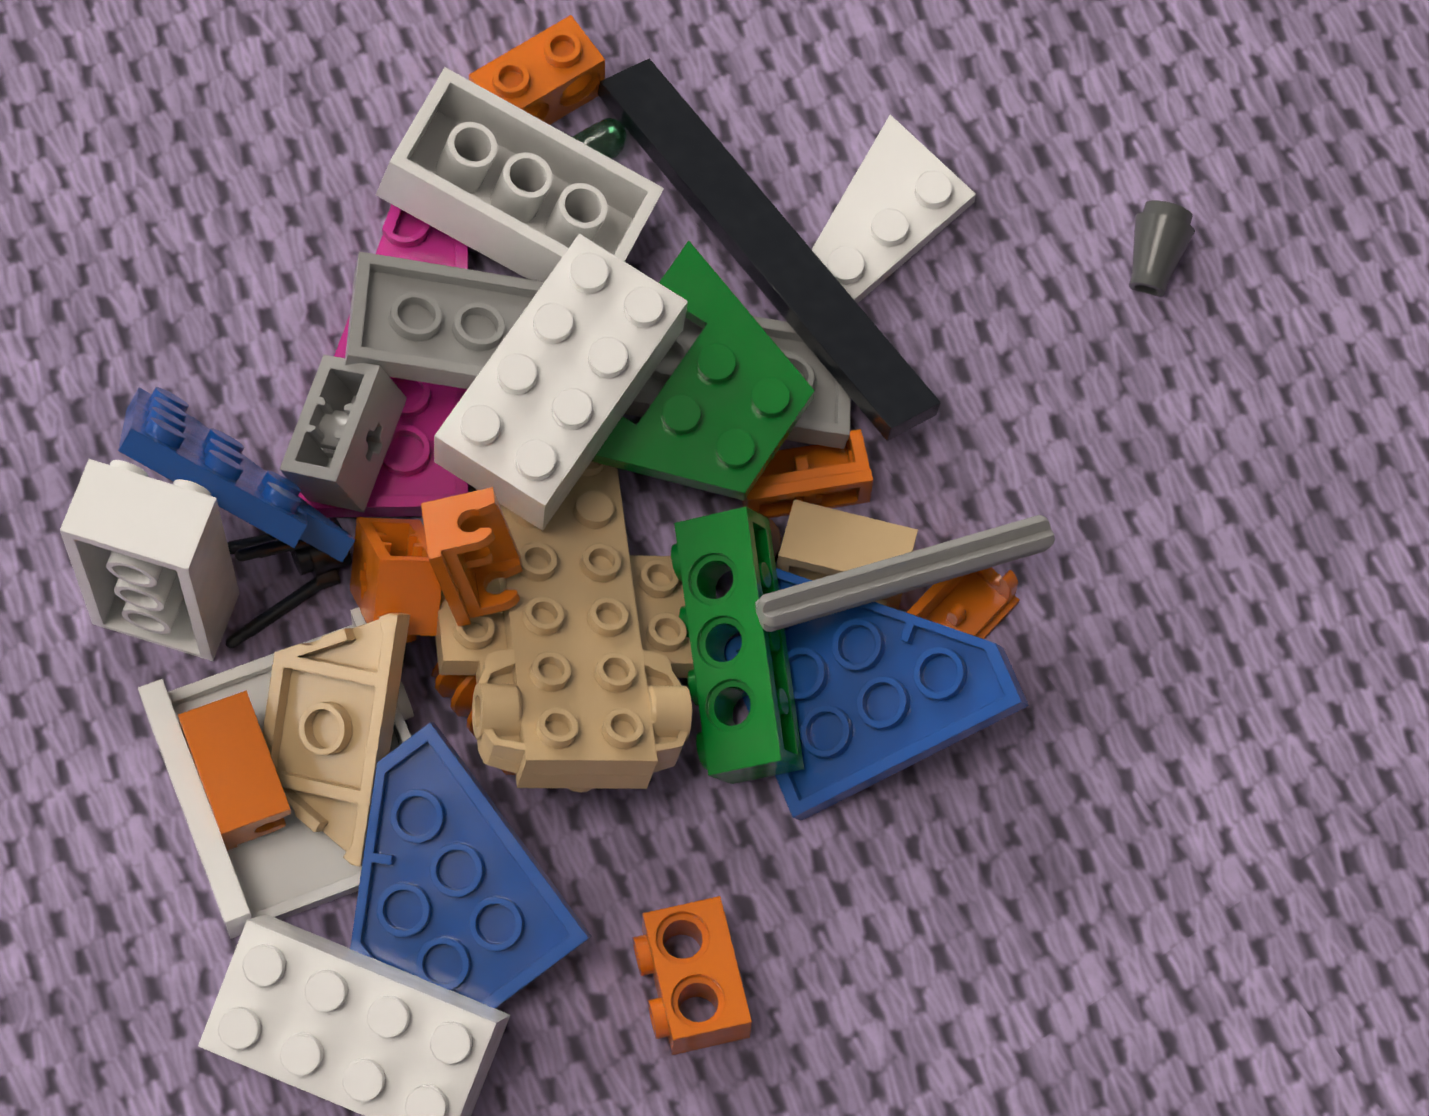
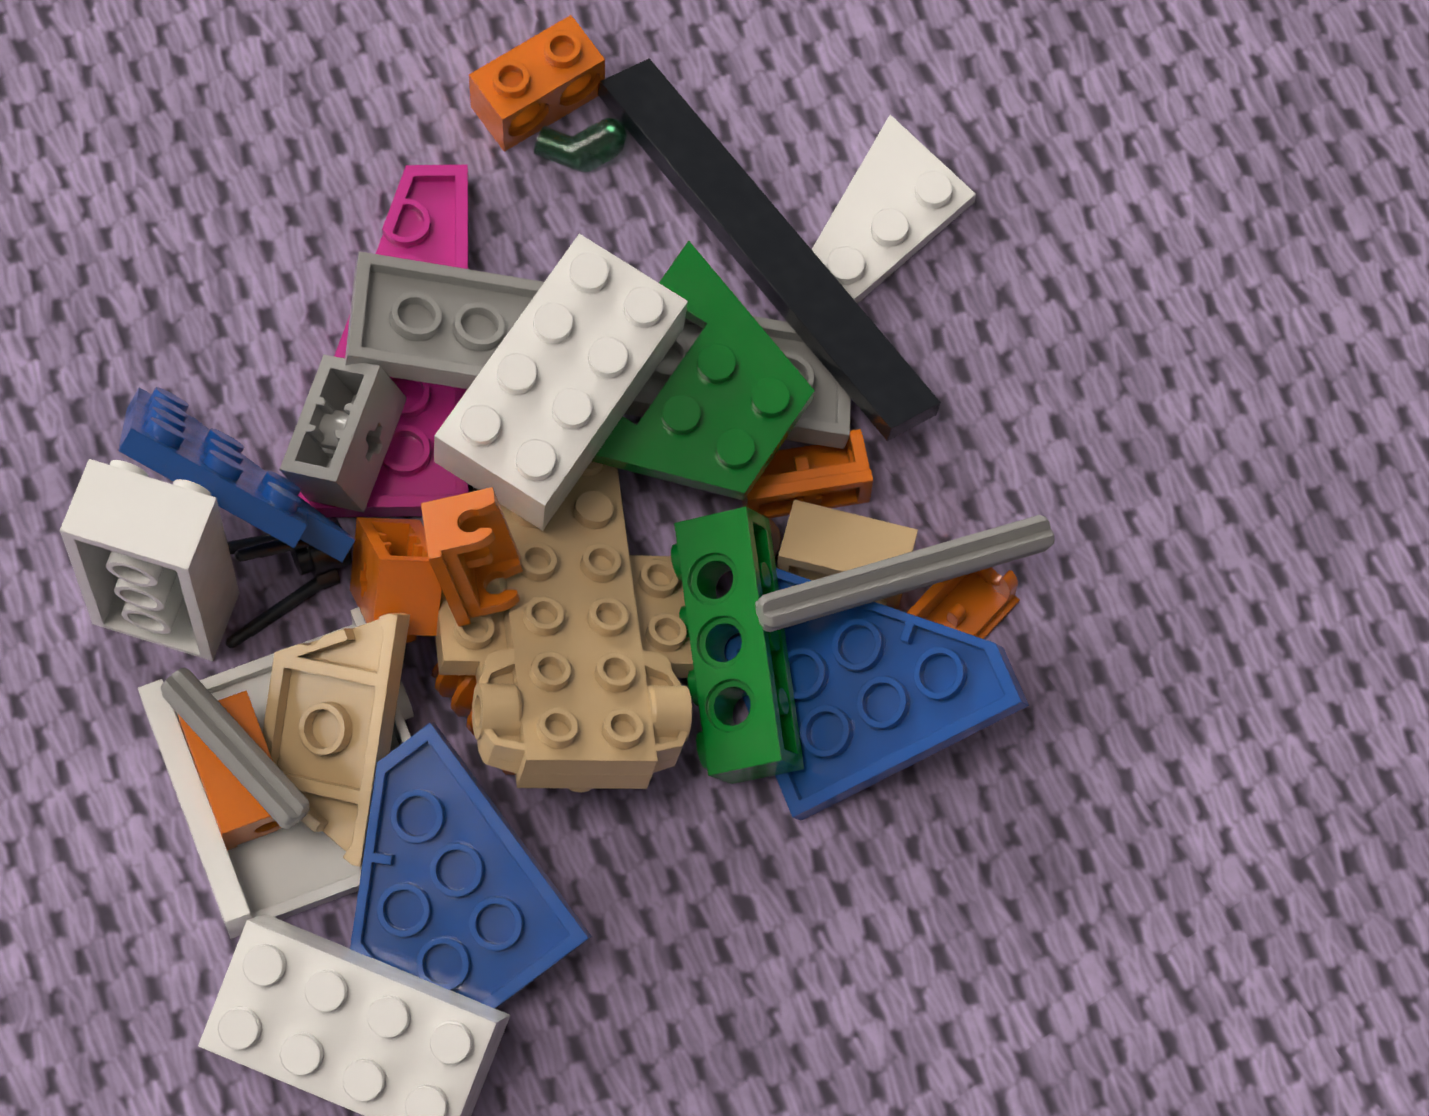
(235, 748): none -> light grey axle
(511, 181): white brick -> none
(707, 974): orange brick -> none
(1159, 243): dark grey cone -> none

